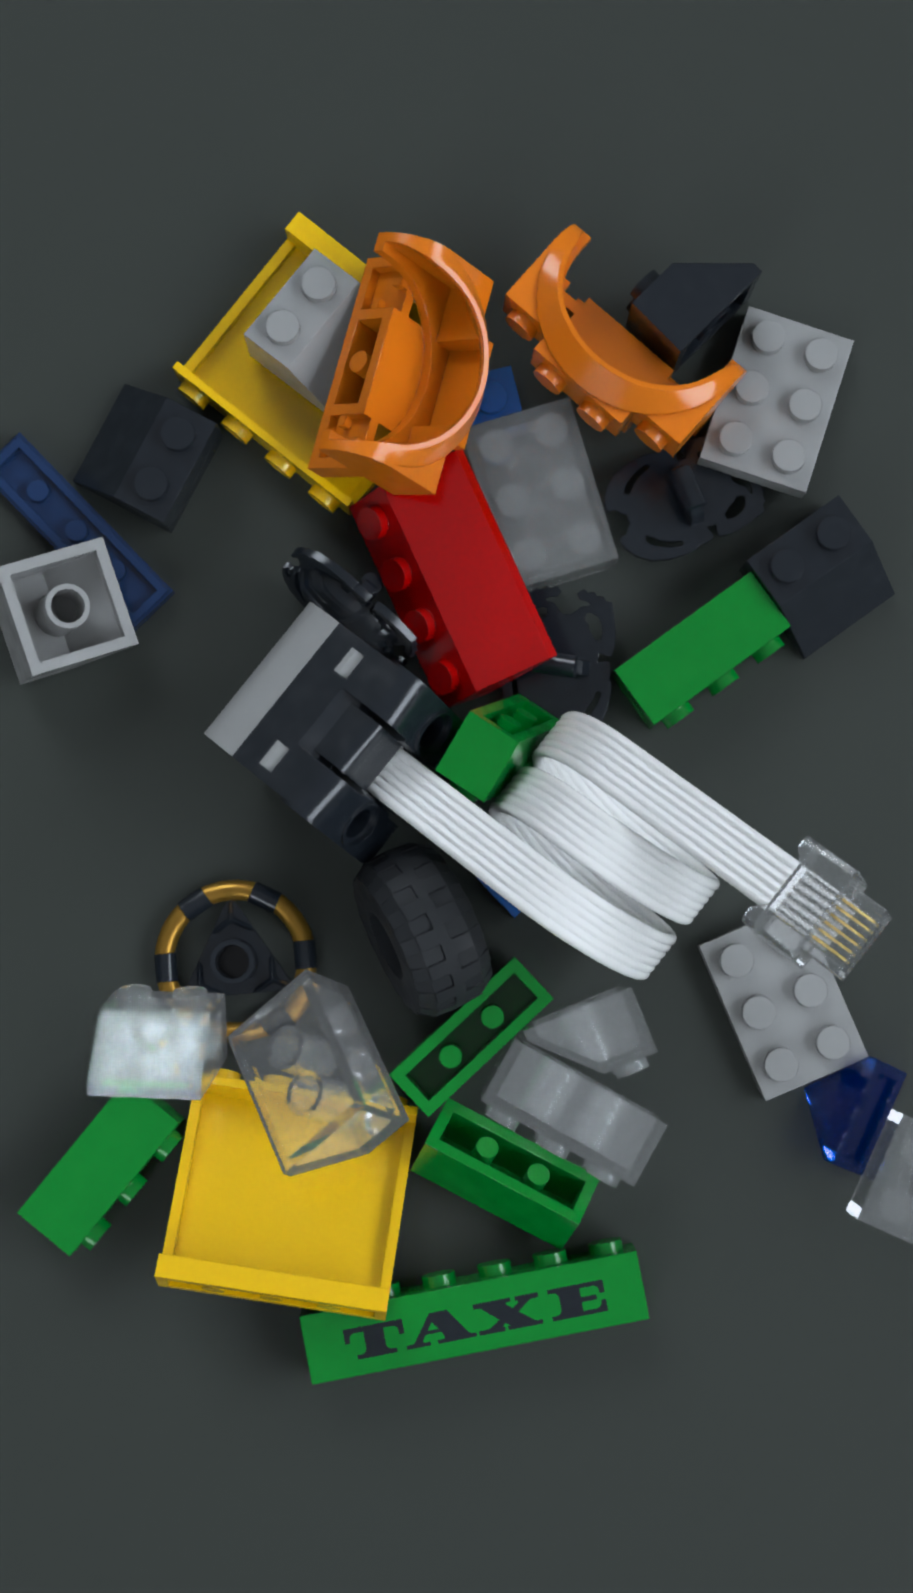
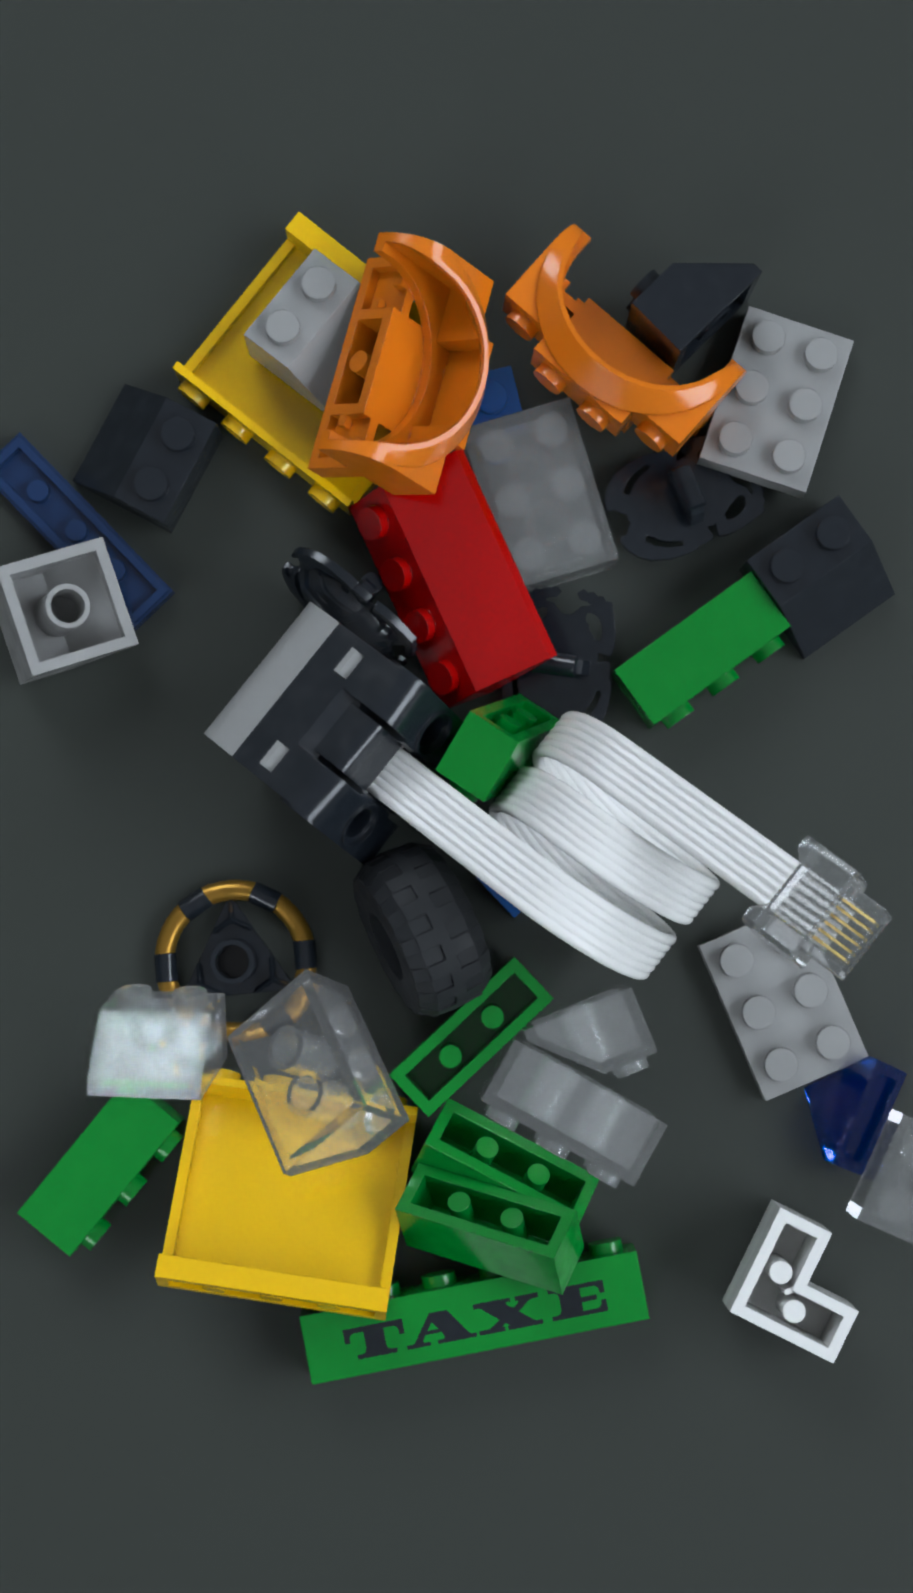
(490, 1228): none -> green brick
(775, 1285): none -> white brick

